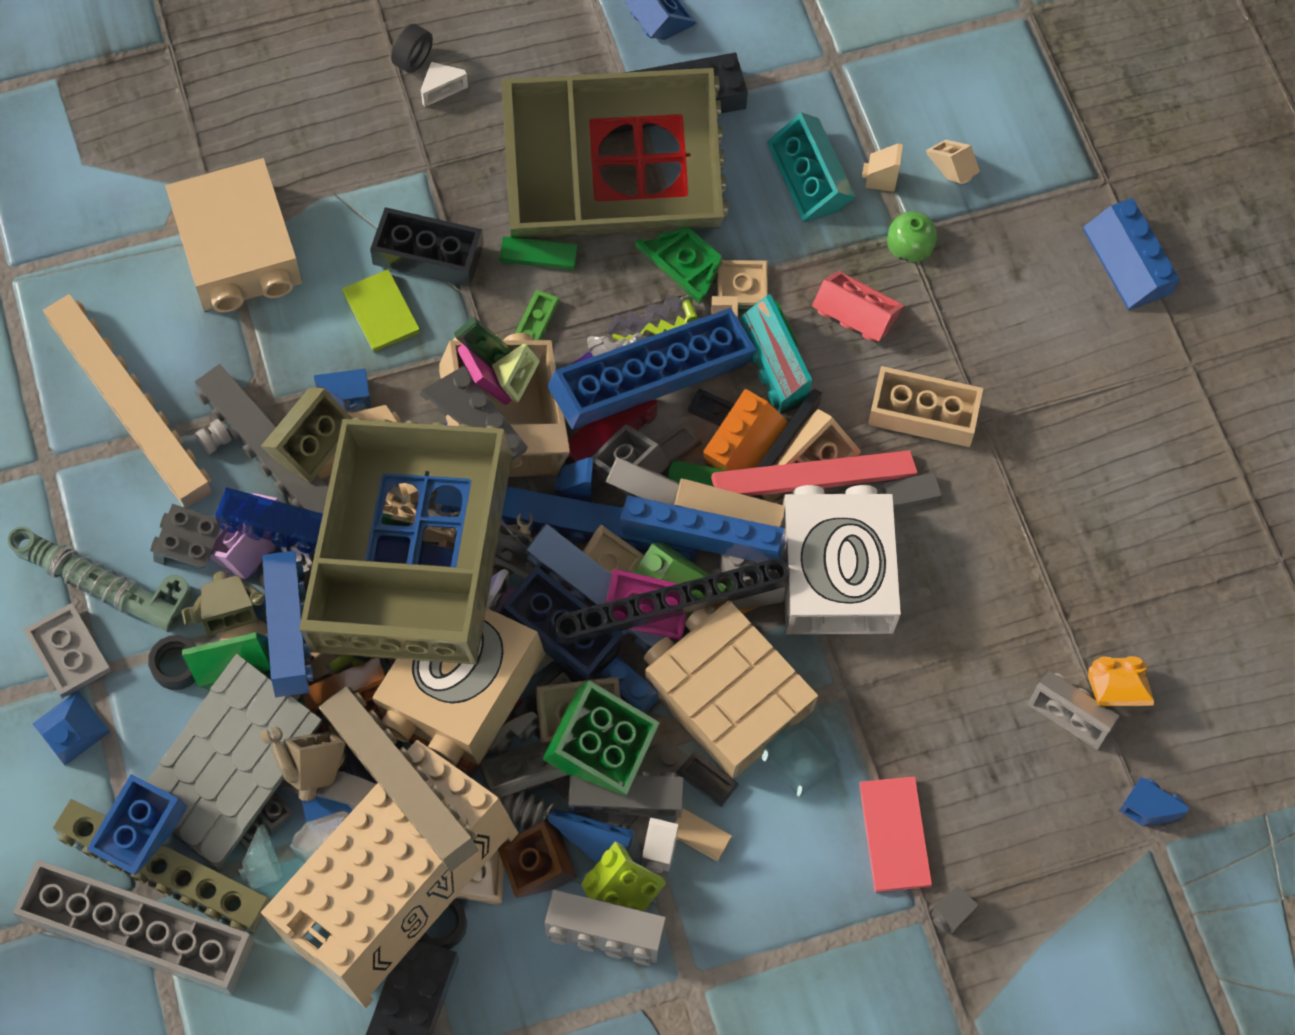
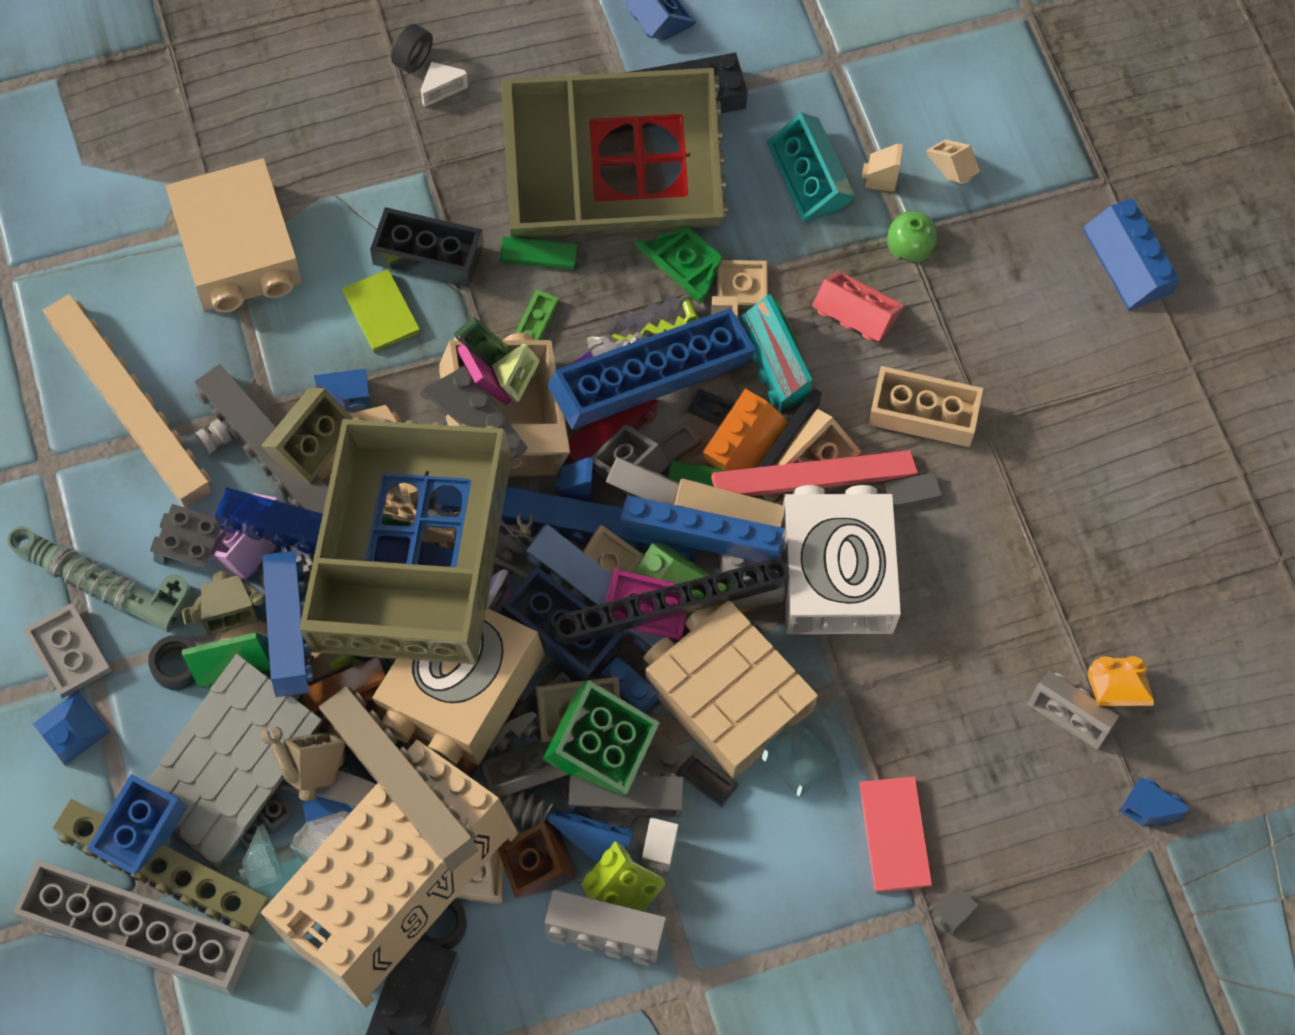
(702, 835): tan tile -> none

